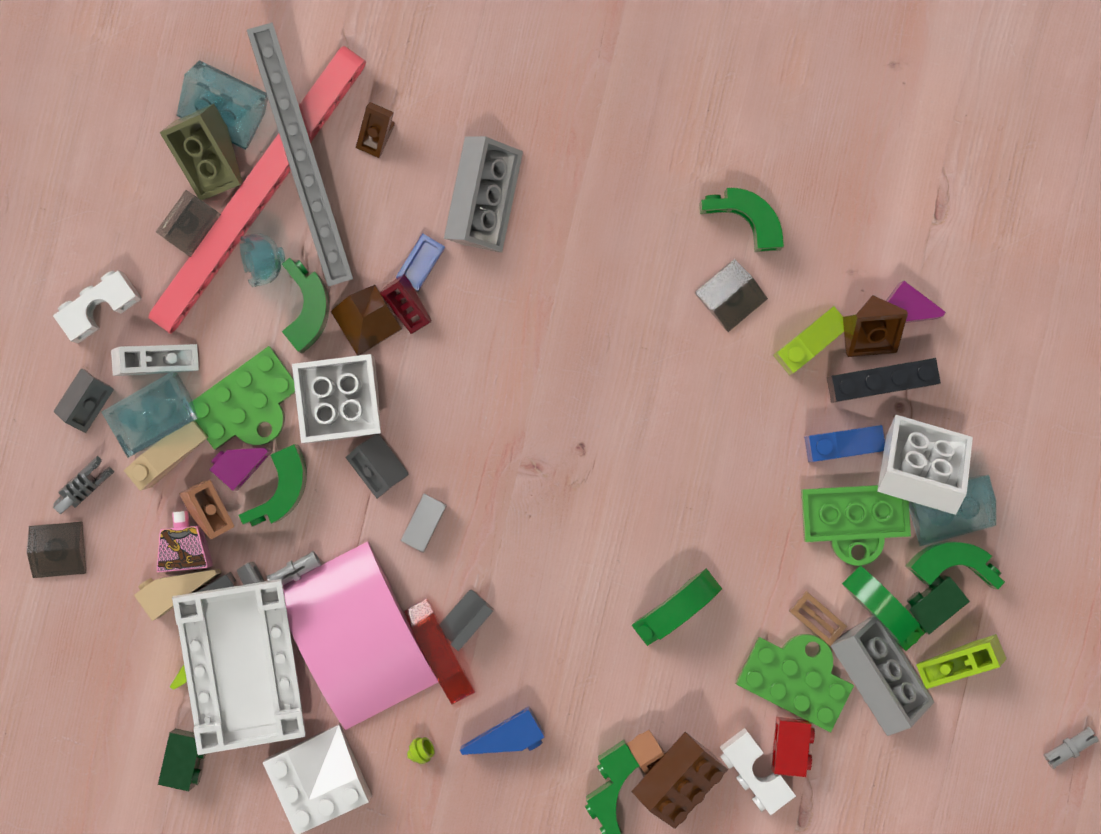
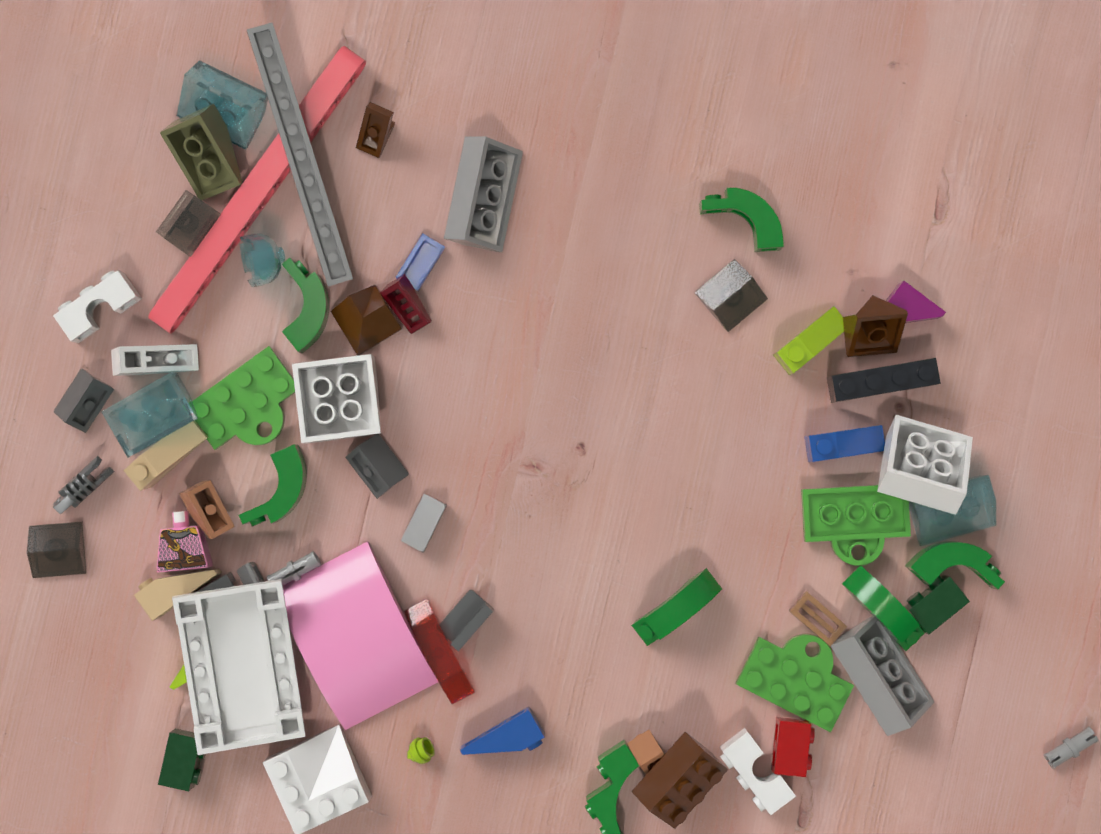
(238, 465): magenta slope -> none
(962, 662): lime slope -> none

